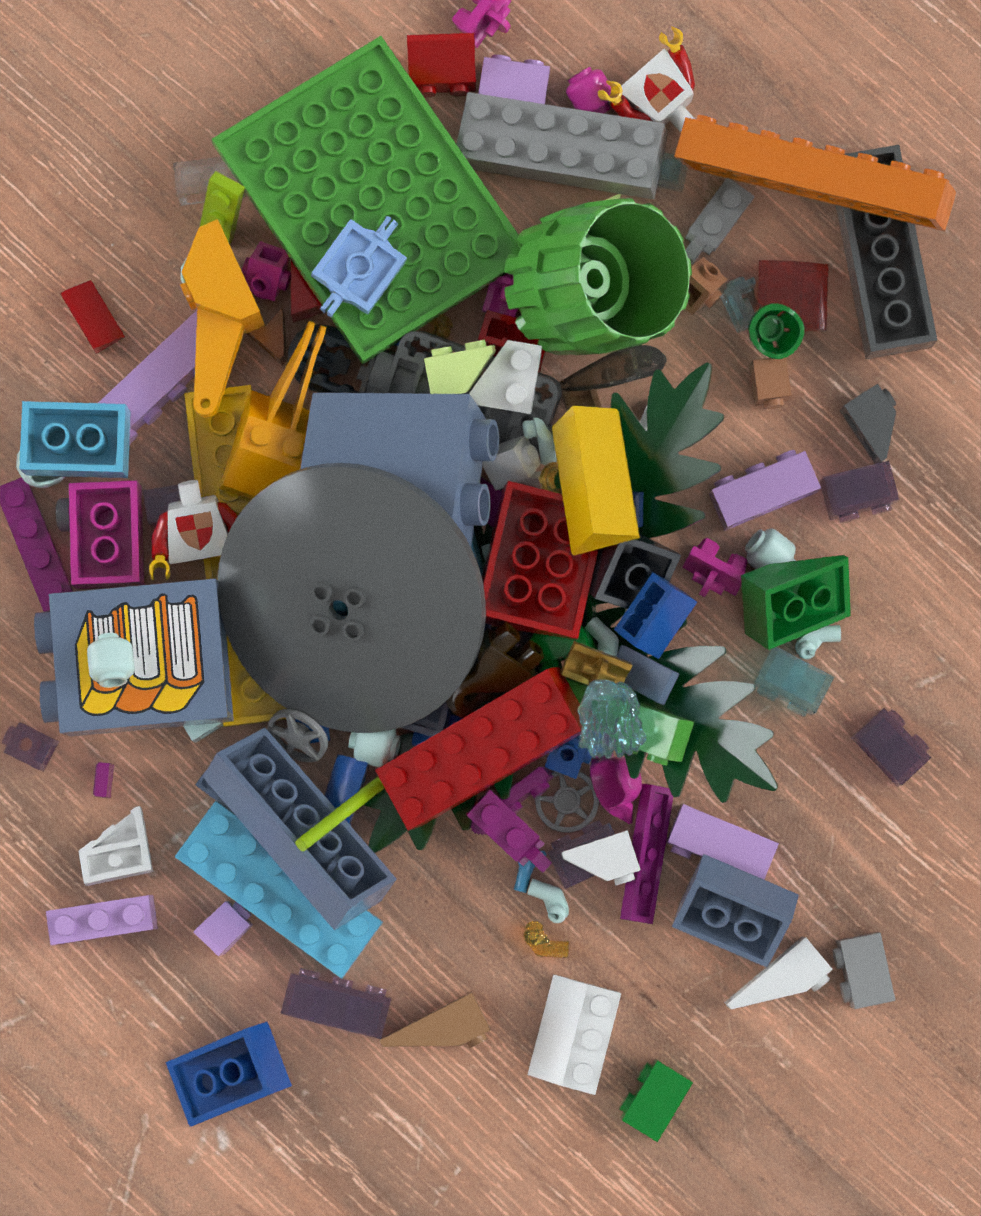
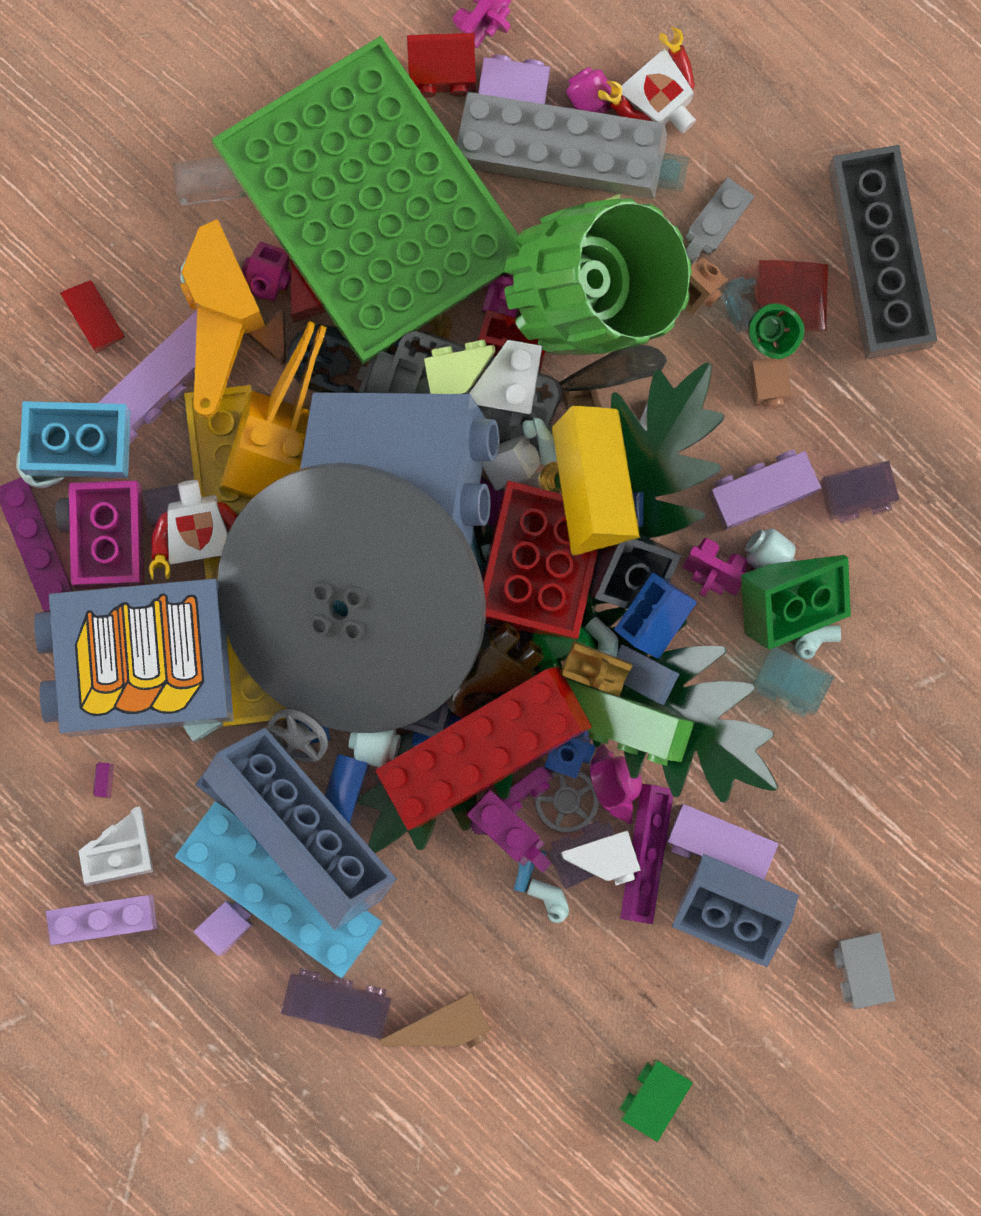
(40, 752): clear purple brick -> none
(110, 660): light aqua head -> none
(223, 203): lime hinge -> none
(228, 1073): blue slope -> none
(339, 814): lime bar -> none
(359, 266): light blue plate -> none
(541, 944): clear yellow arm -> none
(574, 1034): white slope -> none
(610, 719): clear light blue hair -> none
(789, 974): white slope -> none
(816, 173): orange brick -> none
(872, 420): dark grey slope -> none
(892, 746): clear purple brick -> none

